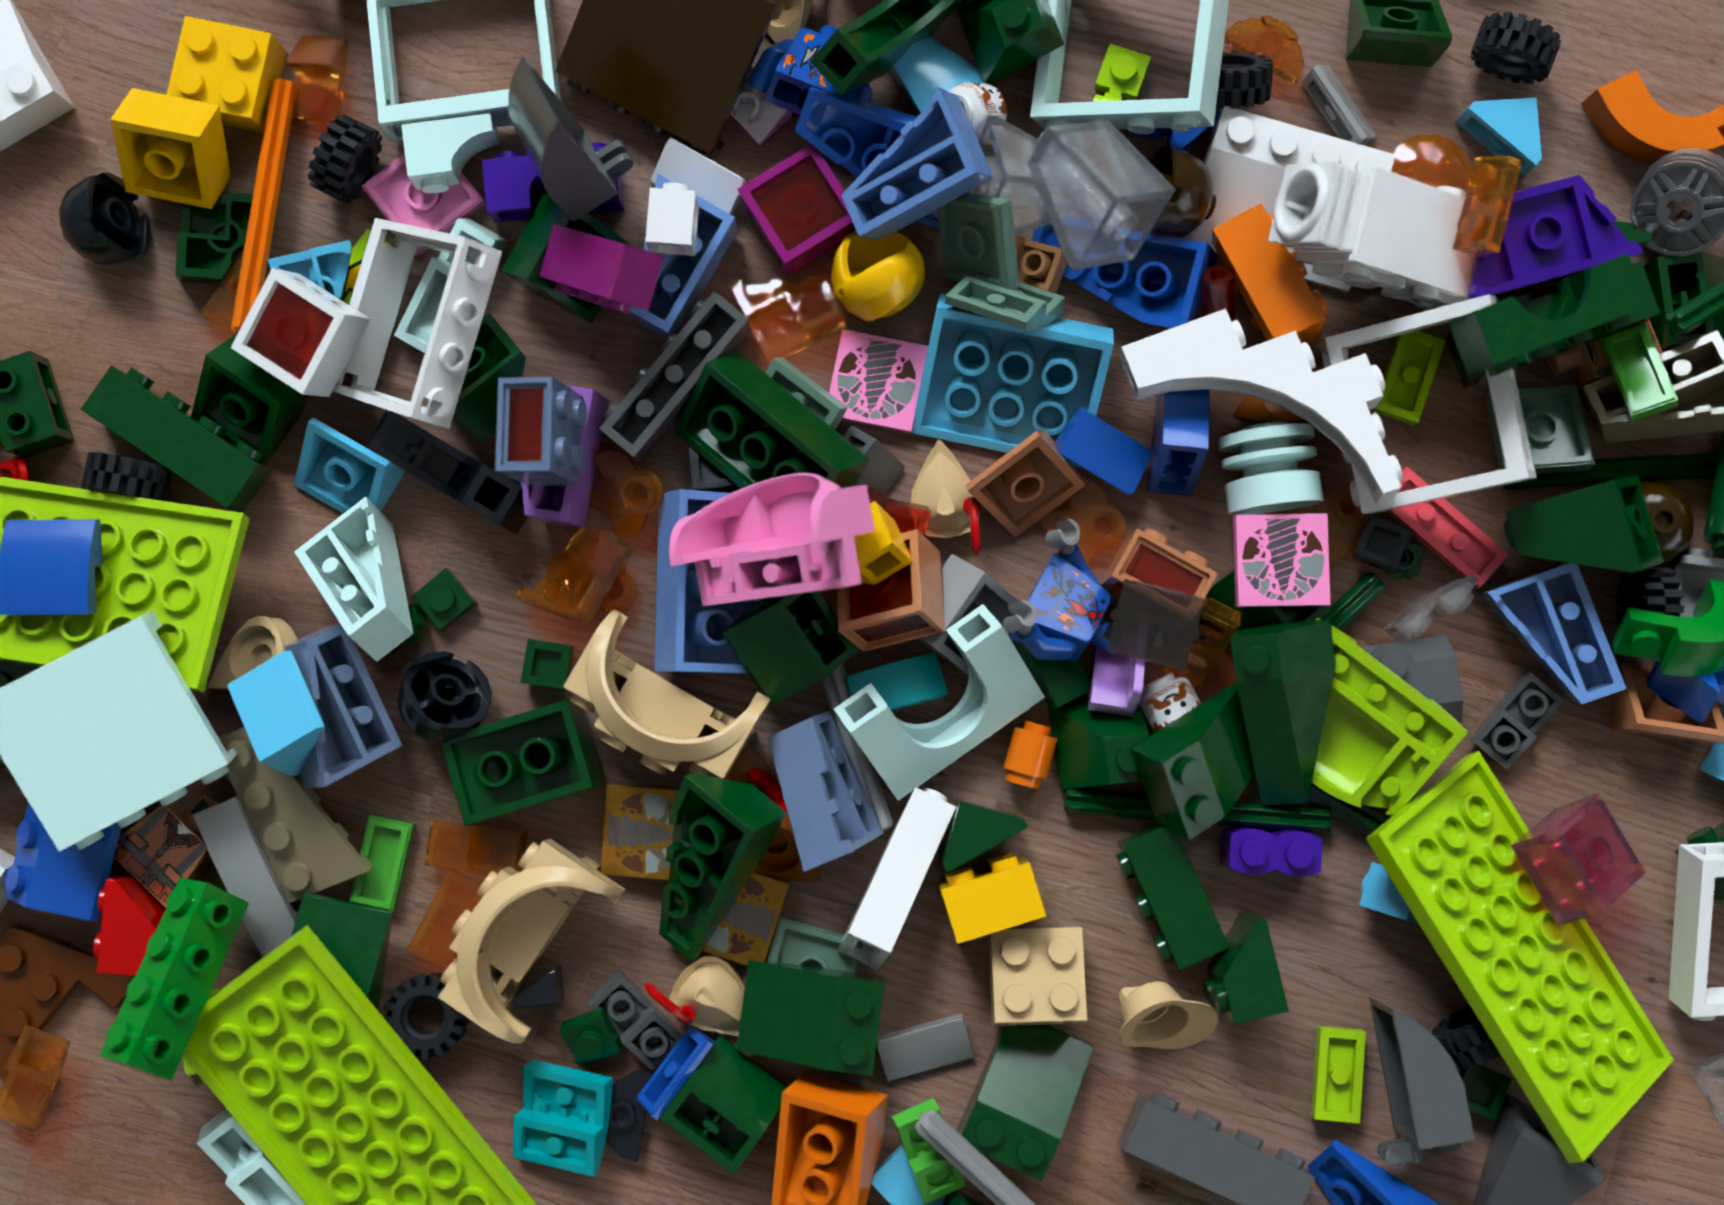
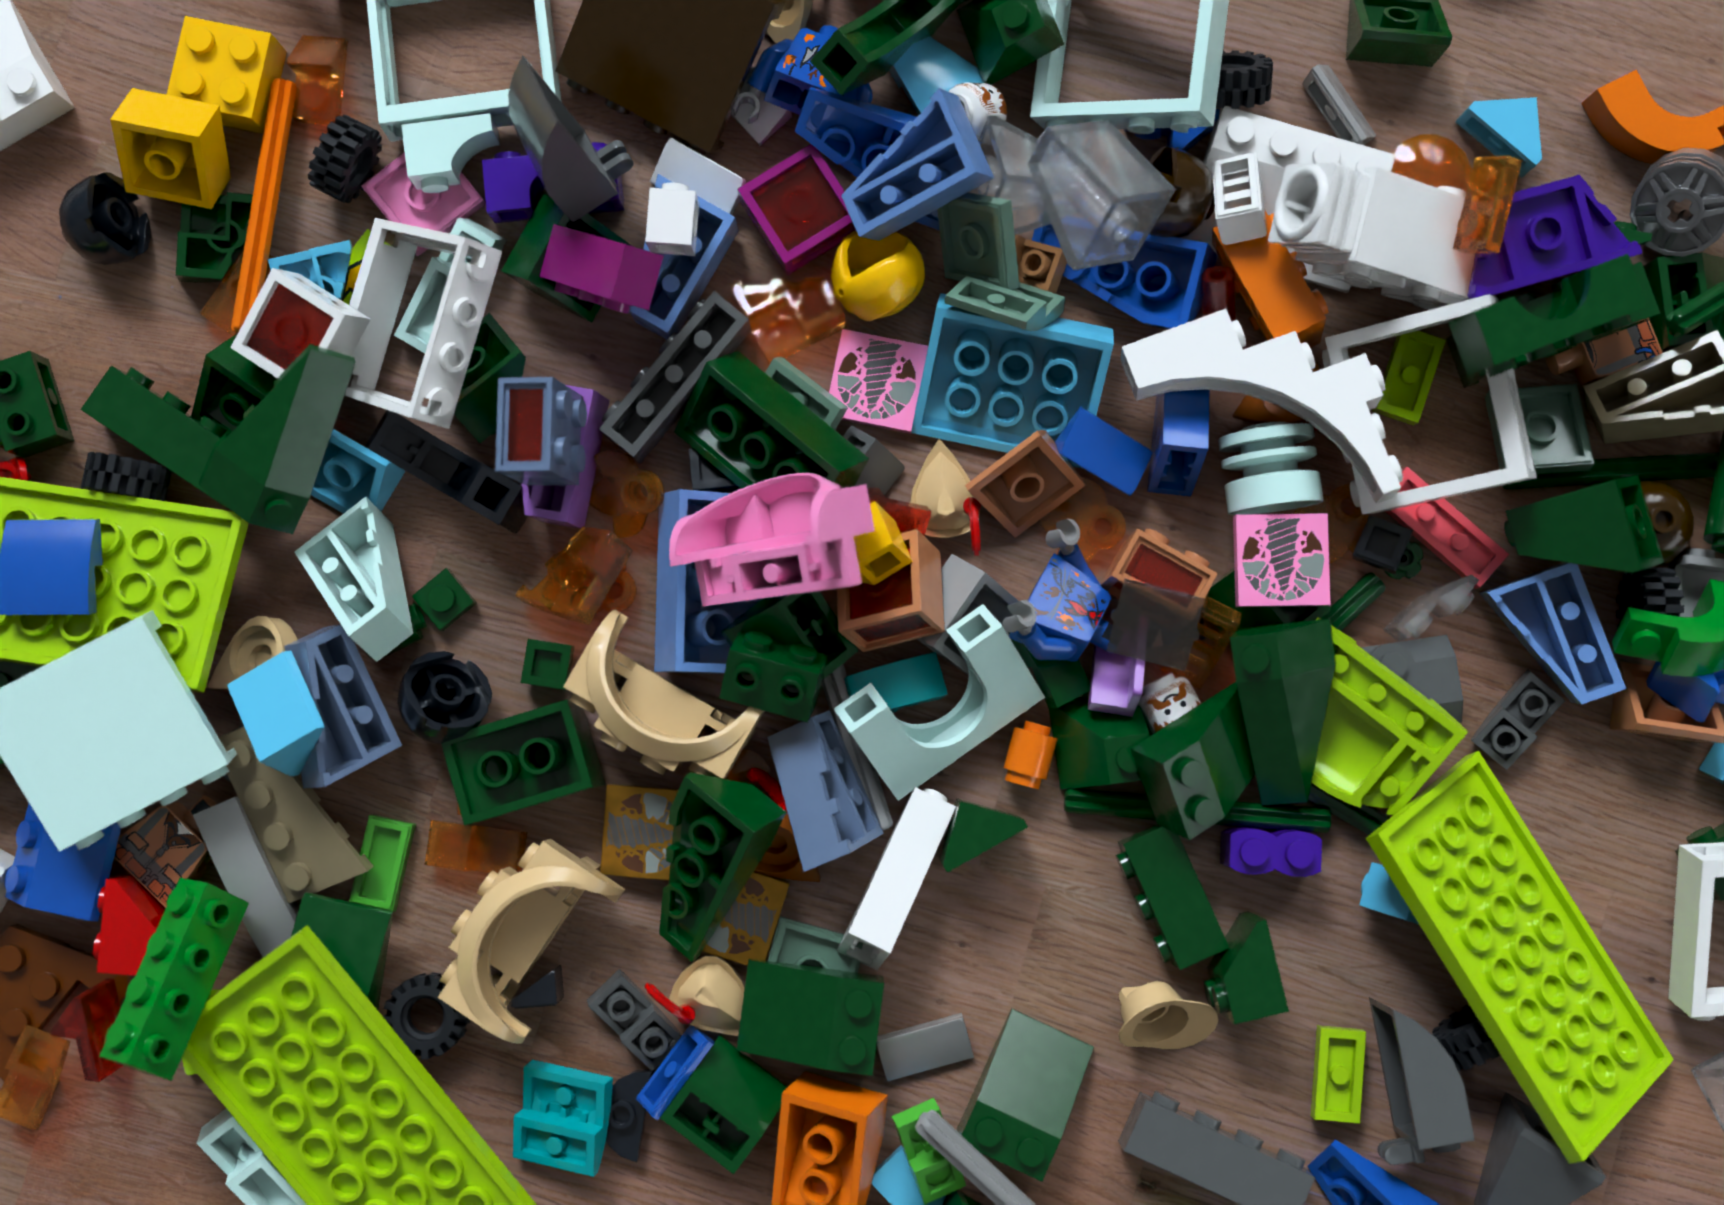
(88, 1022): none -> clear red slope
(276, 452): none -> dark green wedge
(434, 932): clear orange plate -> none
(591, 1036): dark green plate -> none
(773, 675): none -> dark green brick
(991, 897): yellow brick -> none
(1037, 976): tan piece -> none
(1121, 74): lime plate -> none
(1239, 200): none -> white slope
(1272, 39): clear orange plate -> none
(1485, 1090): dark green plate -> none
(1515, 47): black tyre -> none
(1578, 860): clear pink brick -> none
(1639, 372): bright green tile -> none

